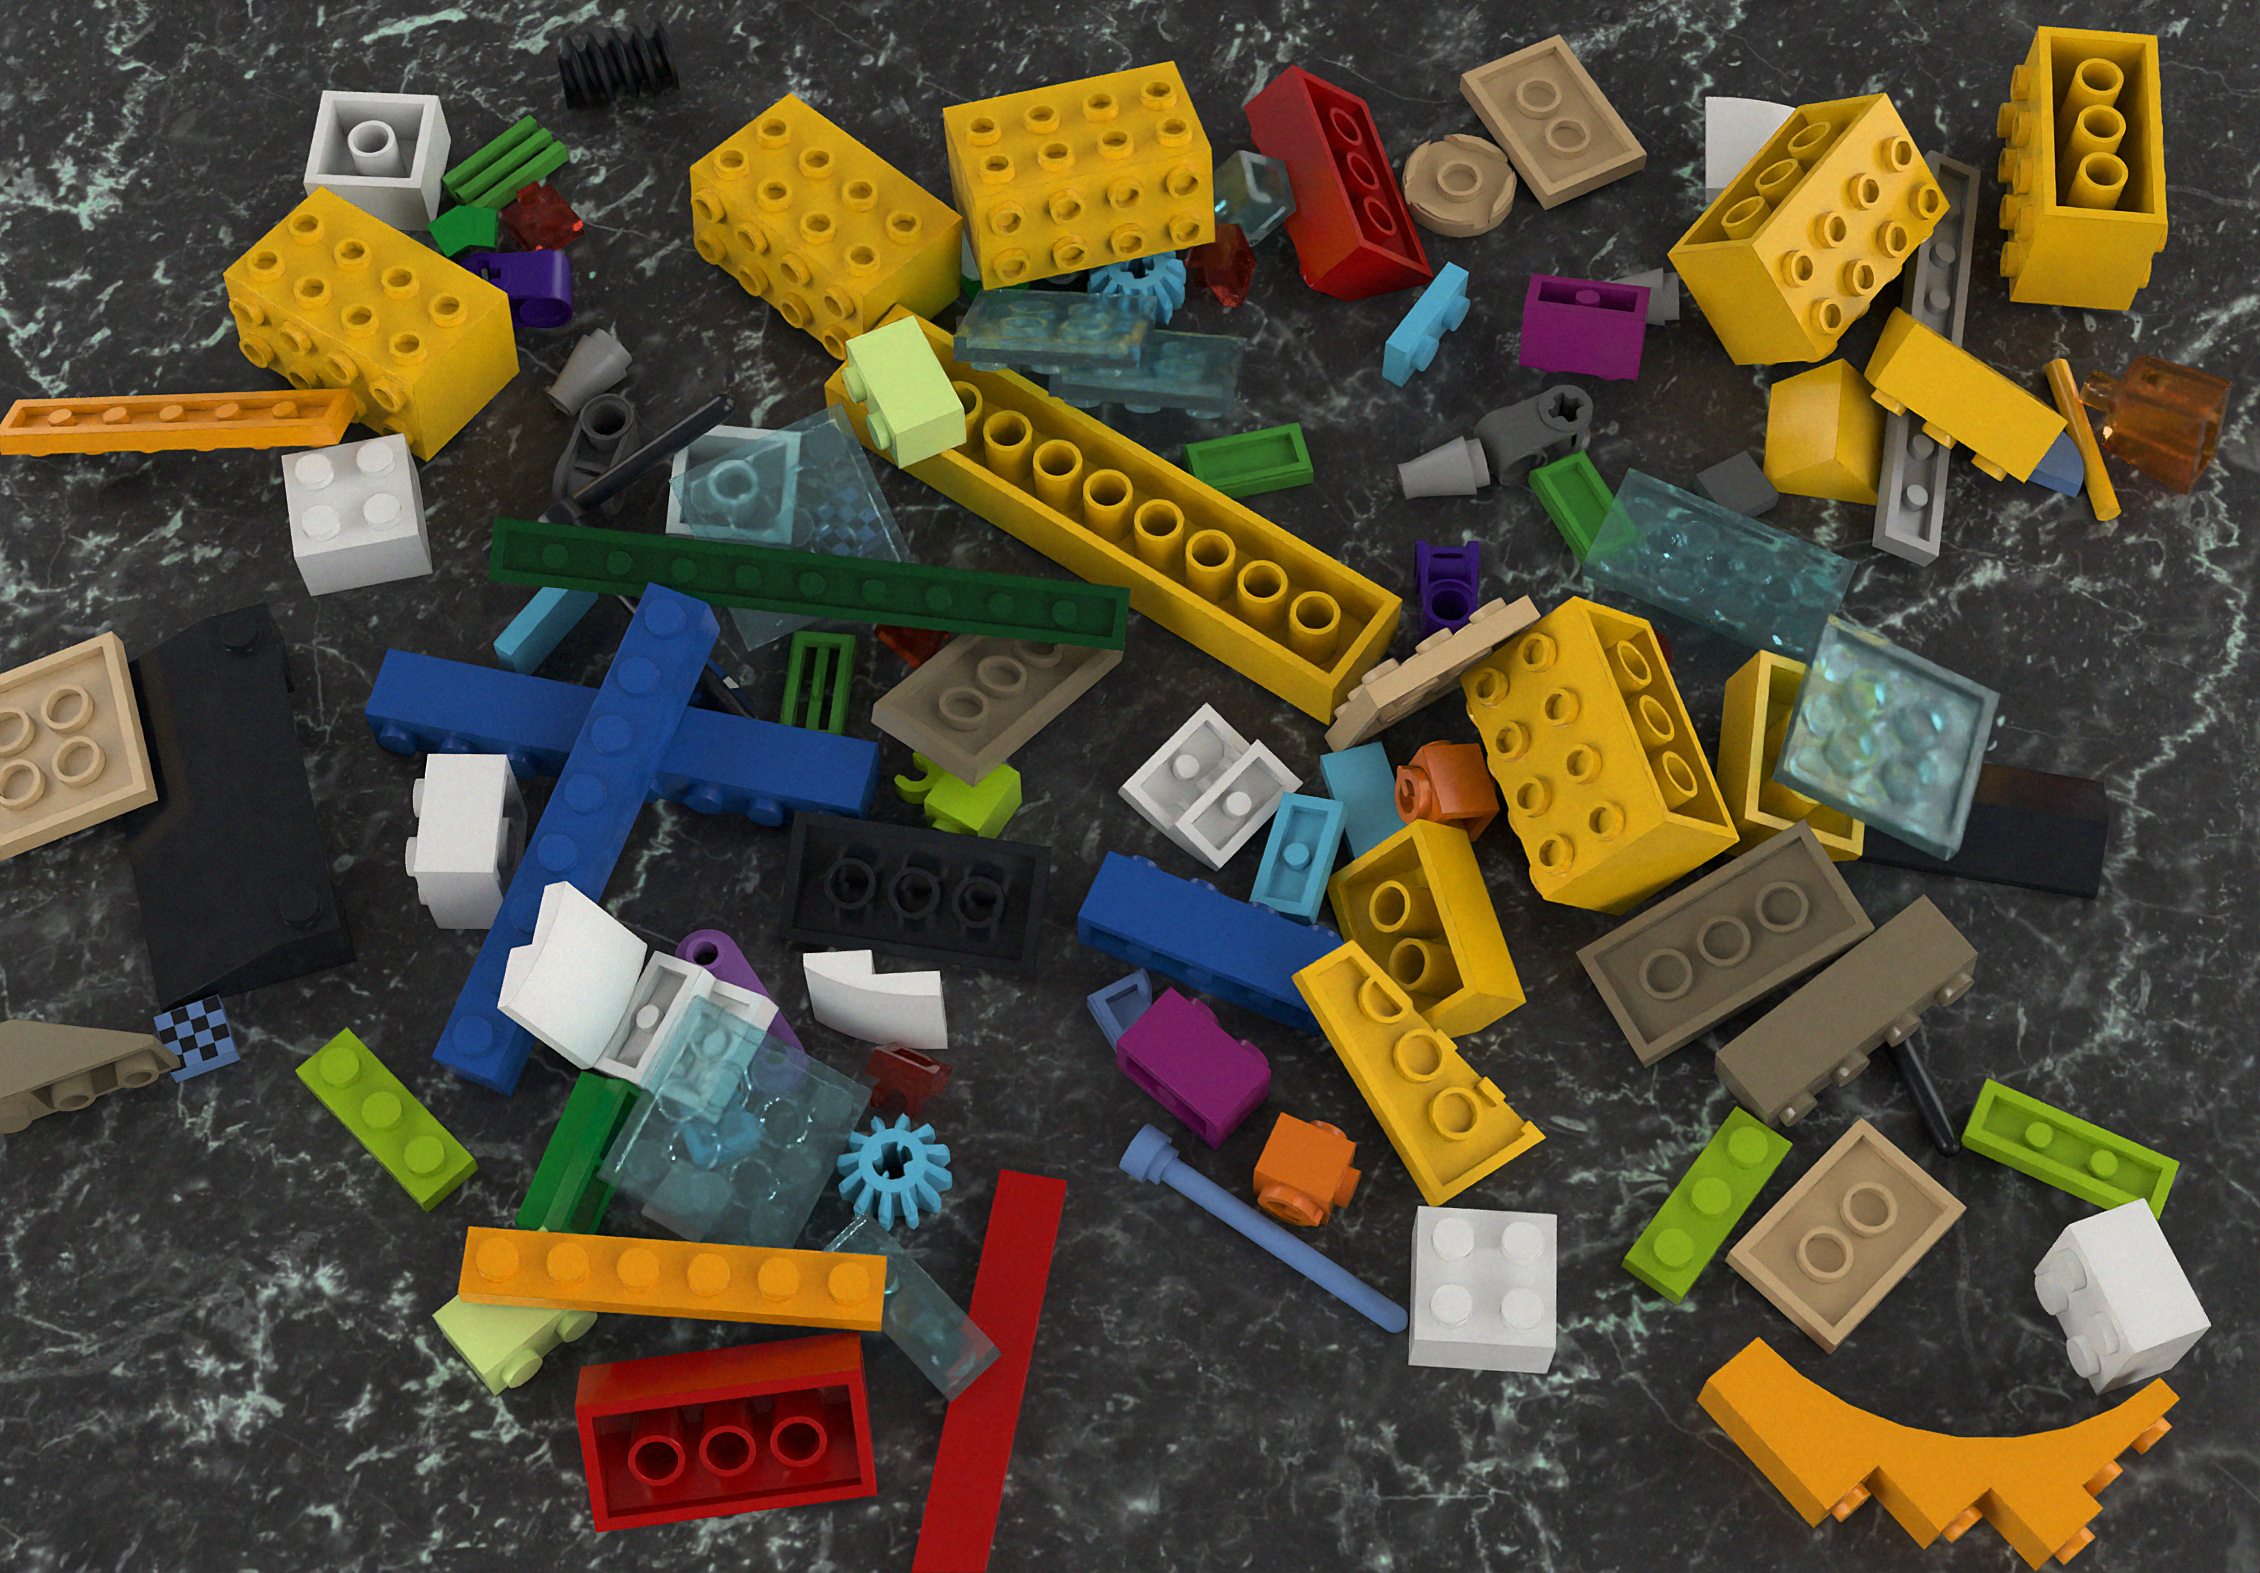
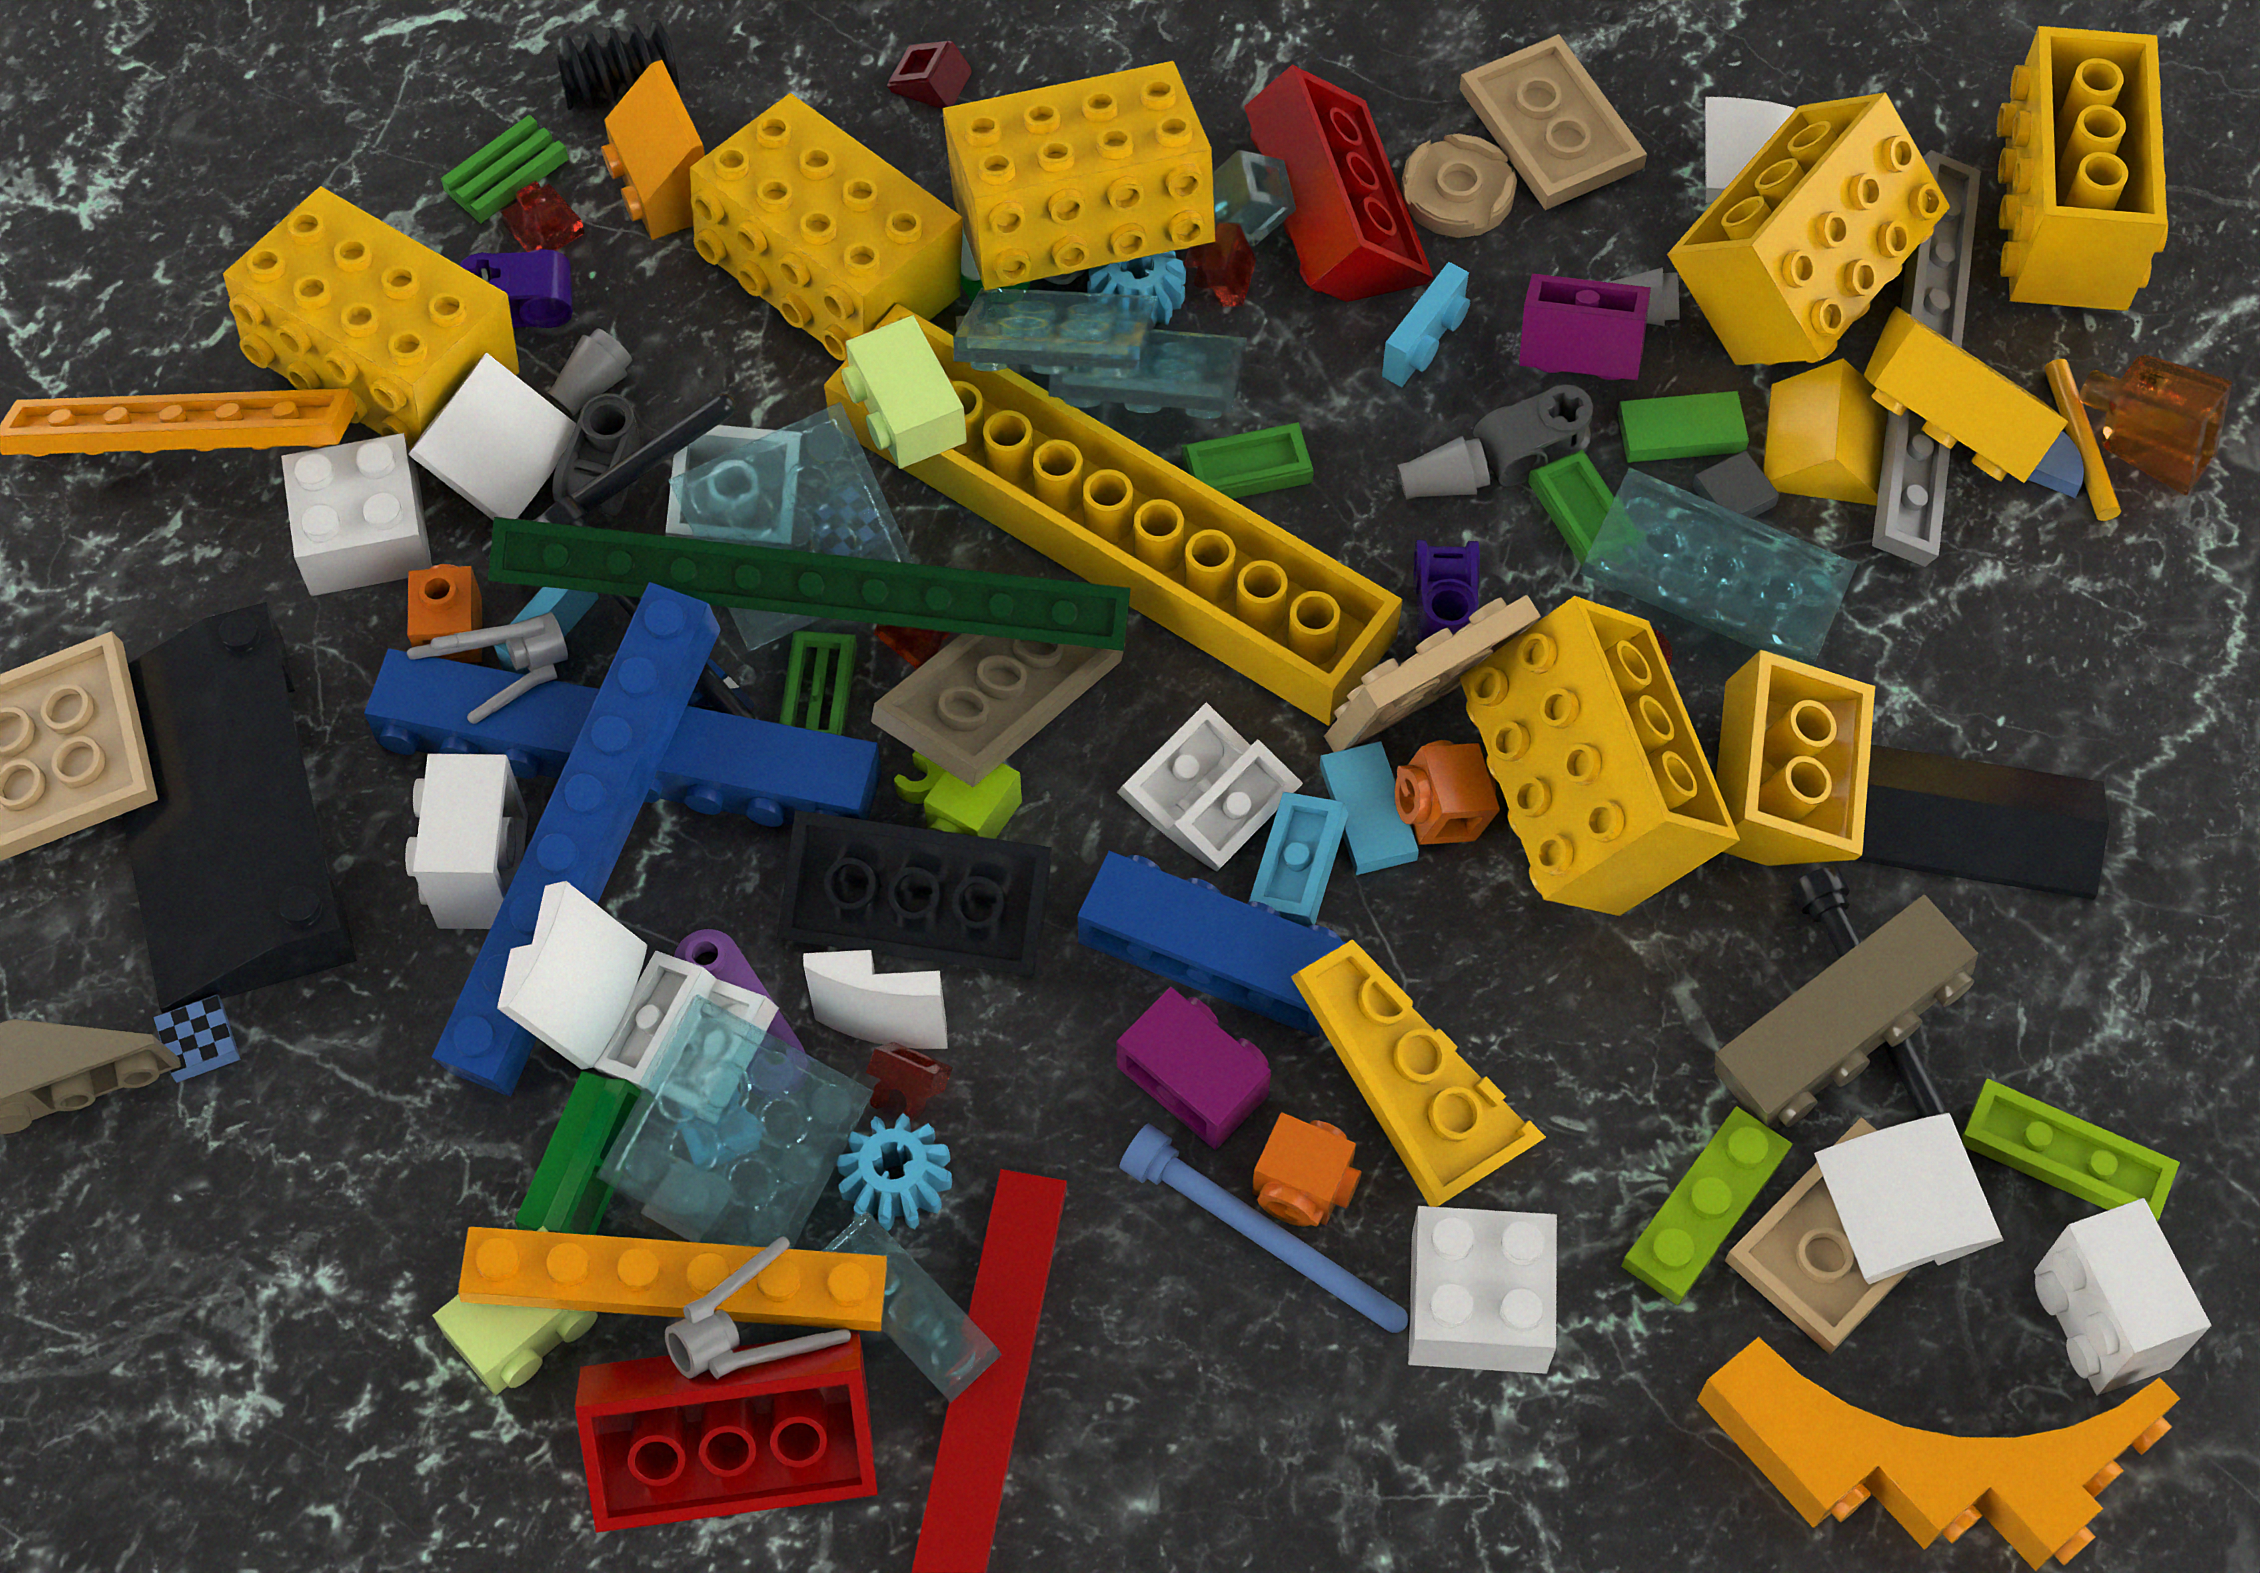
(381, 154): white brick -> none
(387, 1119): lime plate -> none
(442, 604): none -> orange brick
(465, 228): green piece -> none
(494, 440): none -> white slope
(530, 643): none -> light grey plant
(653, 152): none -> light orange slope
(708, 1337): none -> light grey plant
(931, 74): none -> dark red slope
(1121, 1004): medium blue tile -> none
(1430, 926): yellow slope -> none
(1682, 426): none -> bright green tile
(1725, 943): dark tan plate -> none
(1887, 737): clear light blue plate -> none
(1908, 1197): none -> white slope

